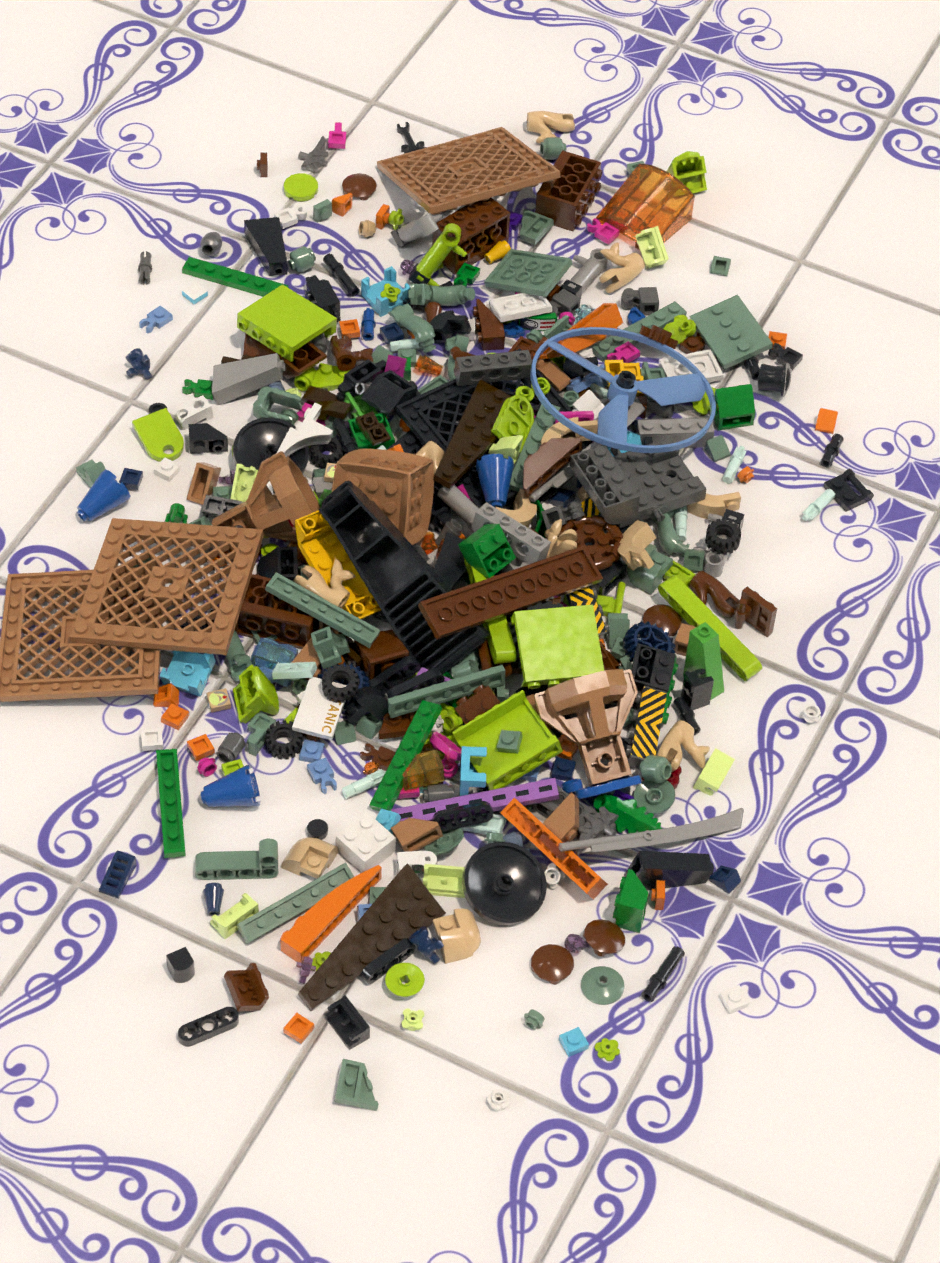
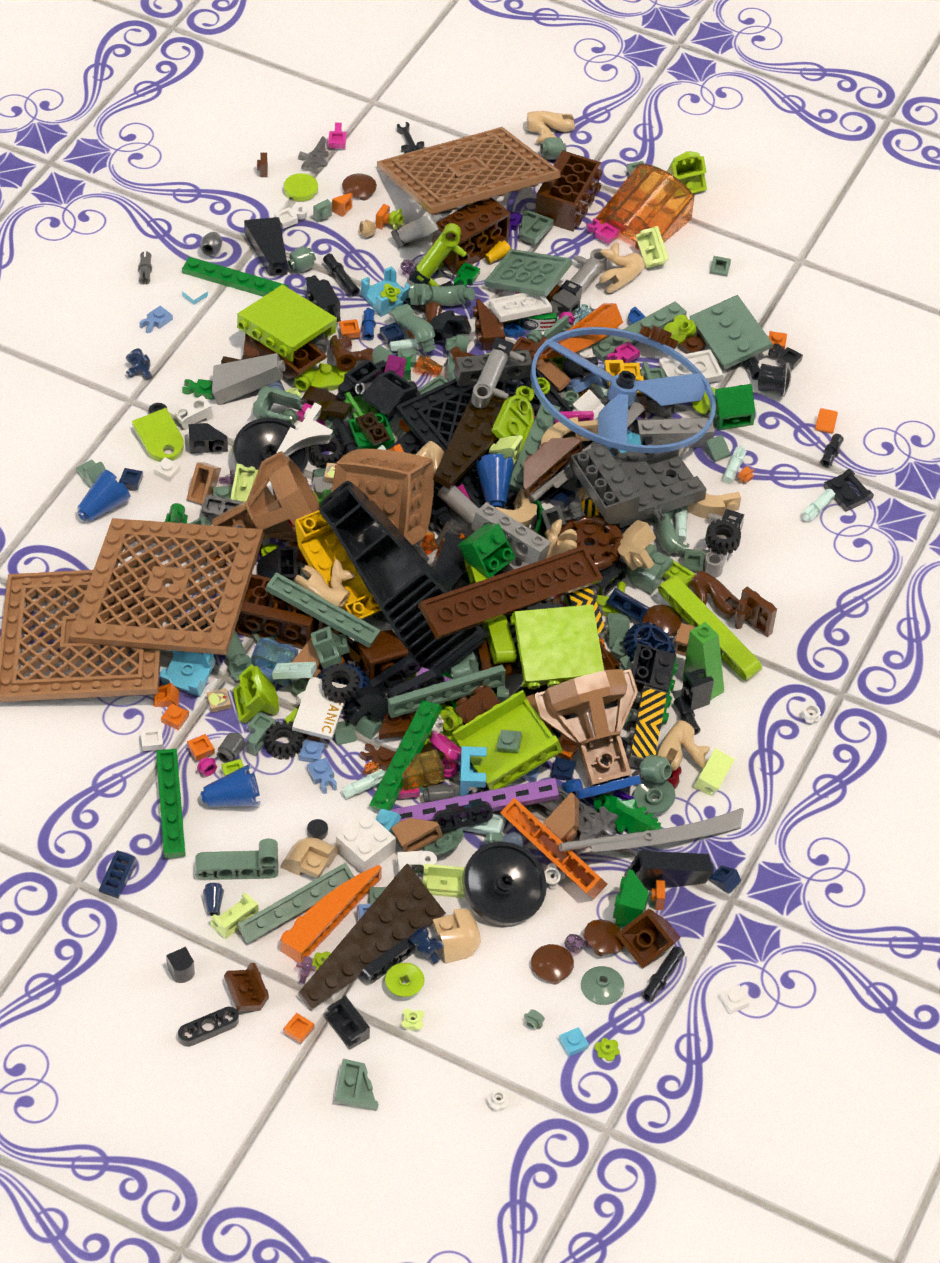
(490, 375): none -> light grey piece
(627, 605): none -> dark blue slope
(645, 298): dark grey brick -> none
(648, 937): none -> reddish brown slope

